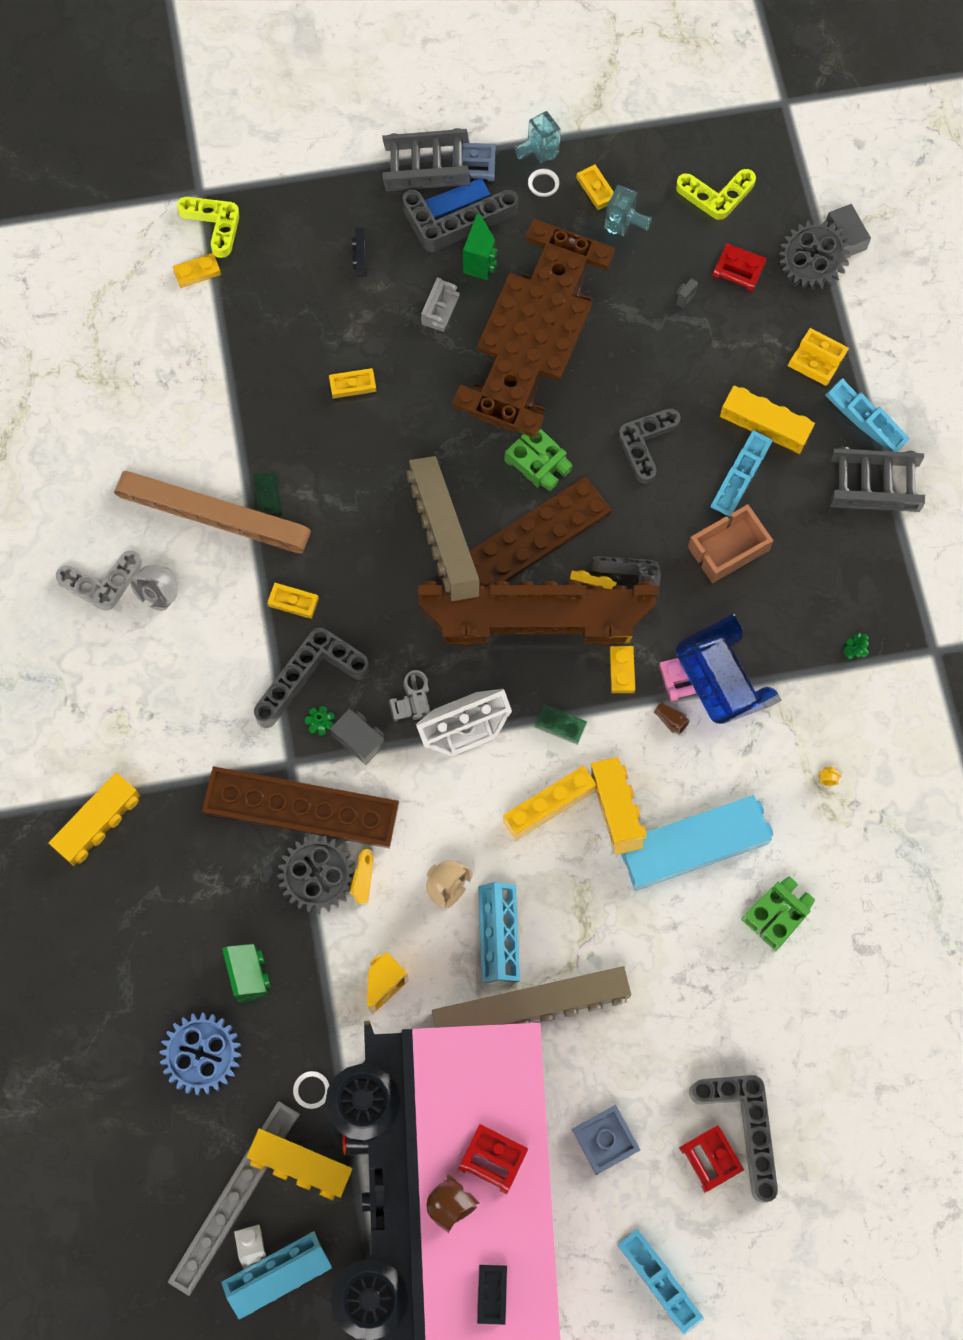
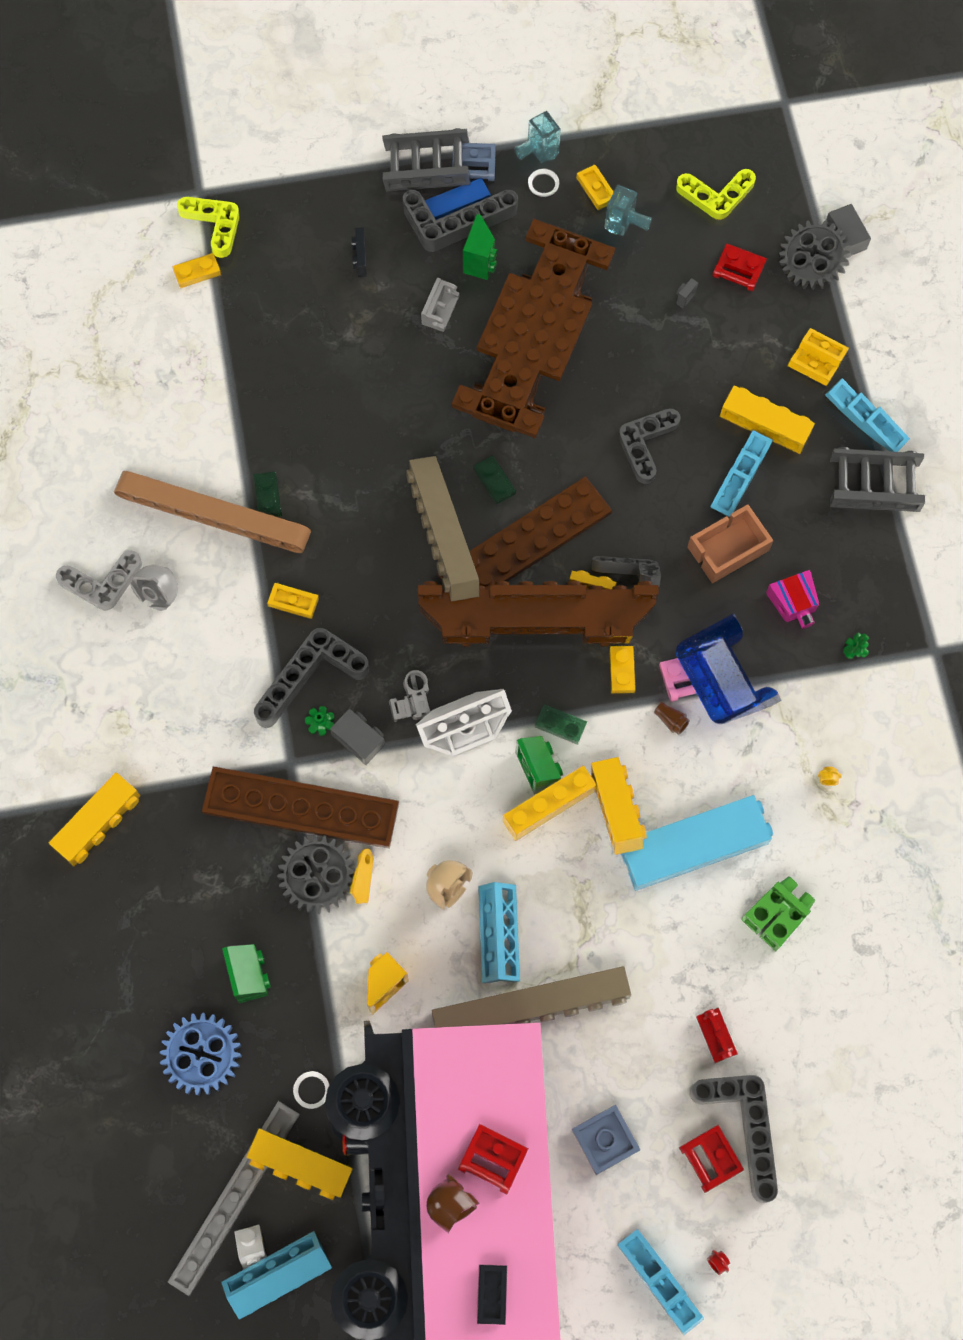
(352, 383): yellow plate -> none
(494, 479): none -> clear green plate
(537, 762): none -> green slope
(538, 459): bright green hips -> none
(716, 1035): none -> red hinge
(718, 1262): none -> red plate
(795, 598): none -> torso

